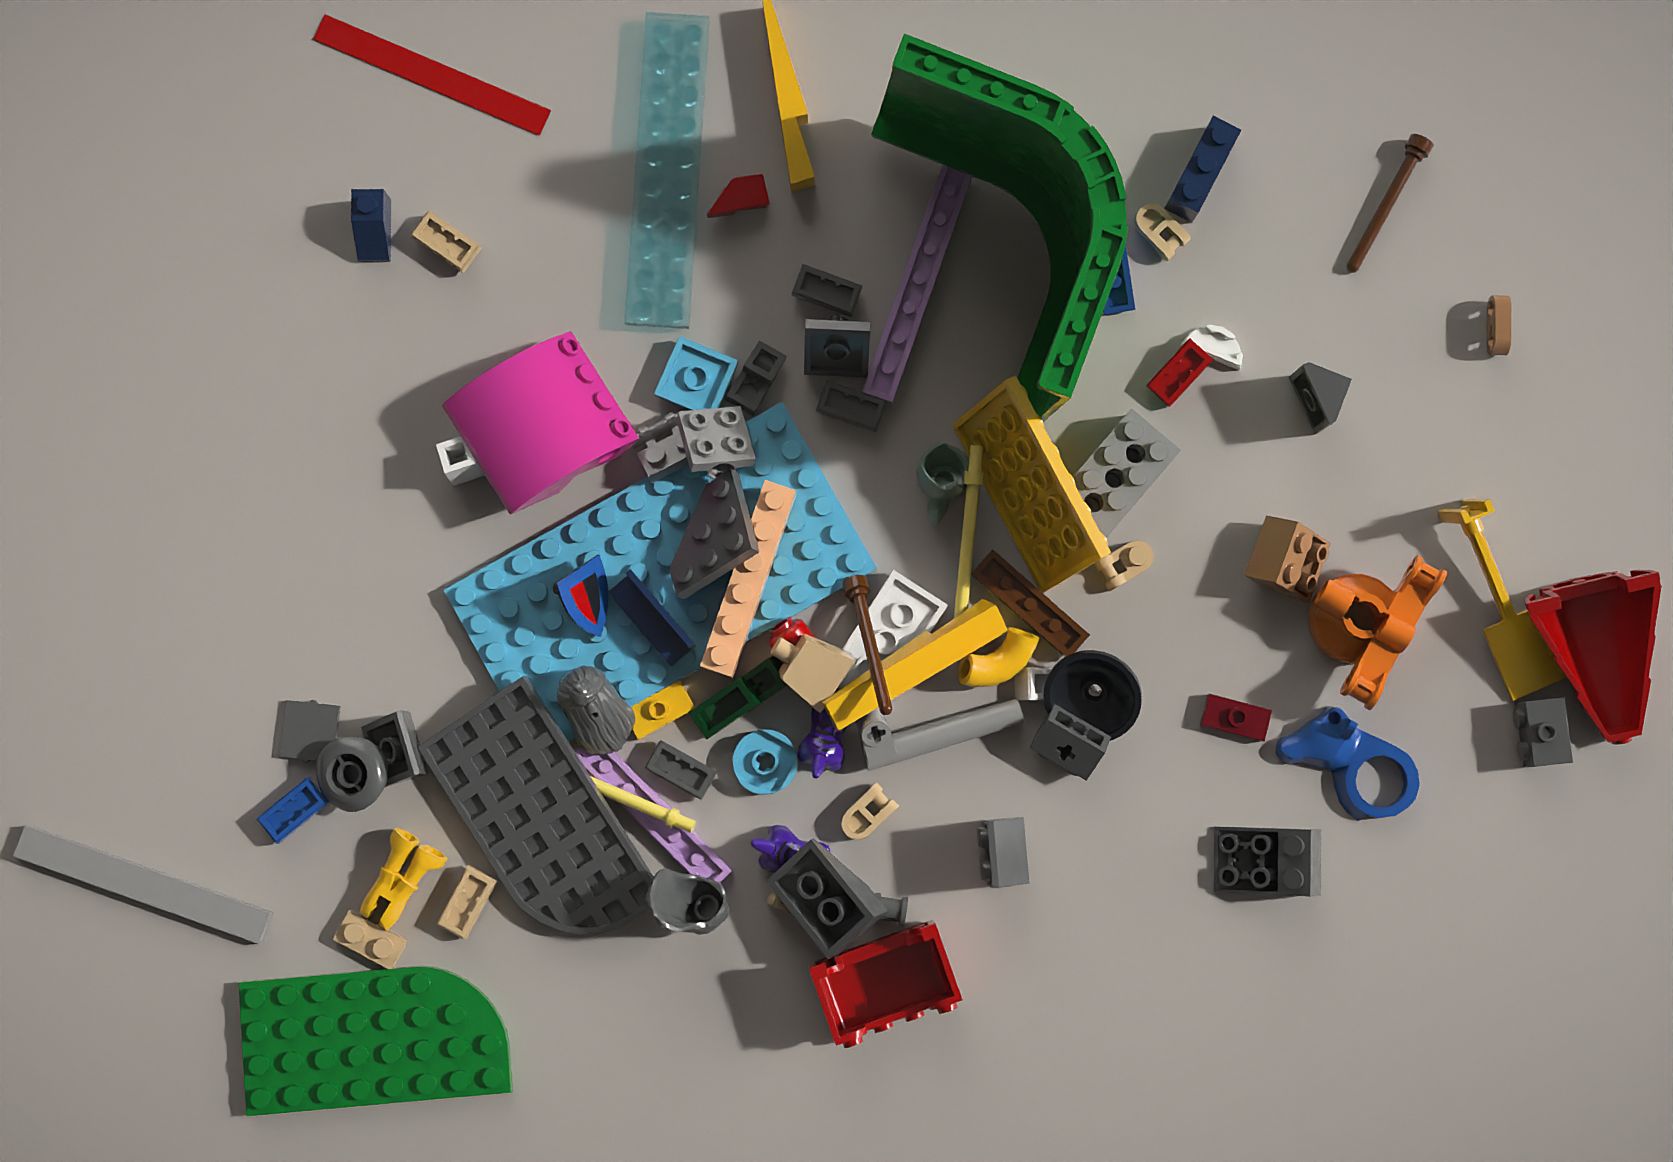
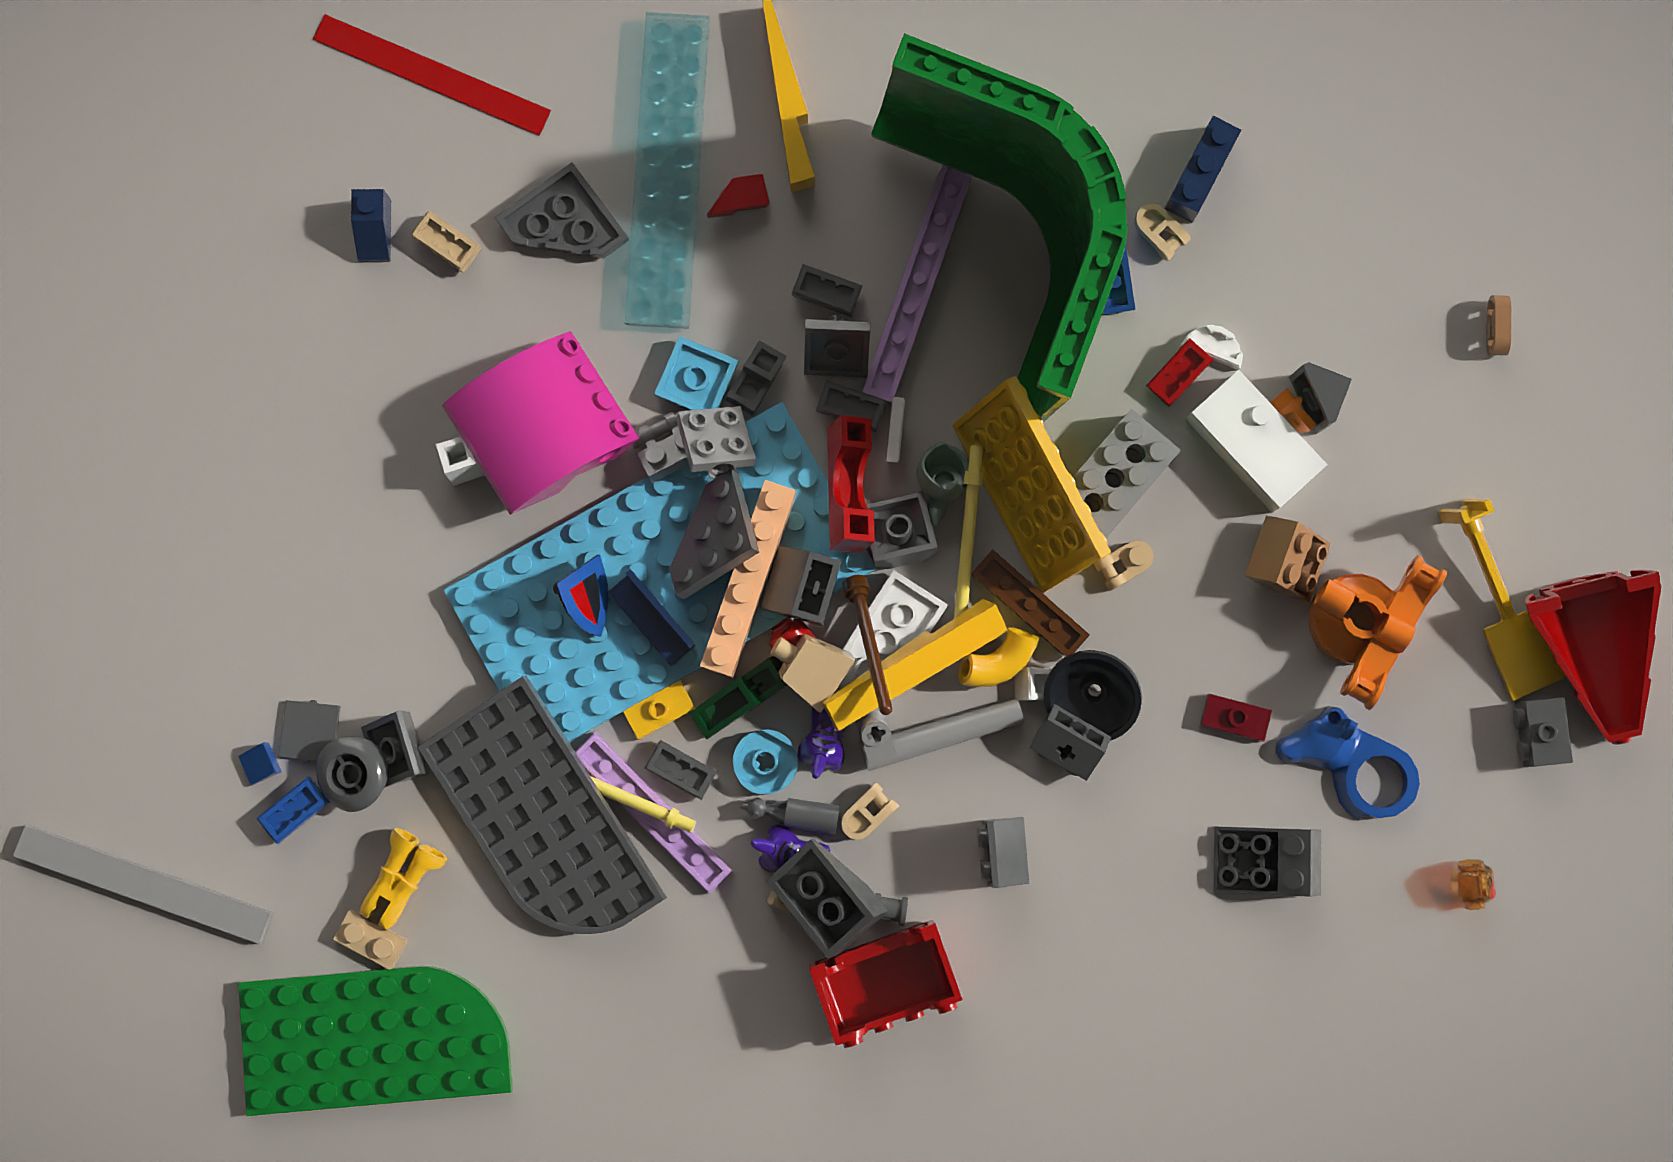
(259, 763): none -> blue slope
(467, 902): tan plate -> none
(563, 218): none -> dark grey plate
(595, 710): dark grey hair -> none
(686, 902): dark grey hair -> none
(797, 814): none -> dark grey wheel
(801, 585): none -> dark grey slope
(849, 517): none -> red arch
(895, 429): none -> white tile
(902, 531): none -> dark grey slope
(1256, 441): none -> white brick
(1289, 407): none -> orange piece
(1416, 149): reddish brown piece -> none
(1472, 883): none -> clear orange head

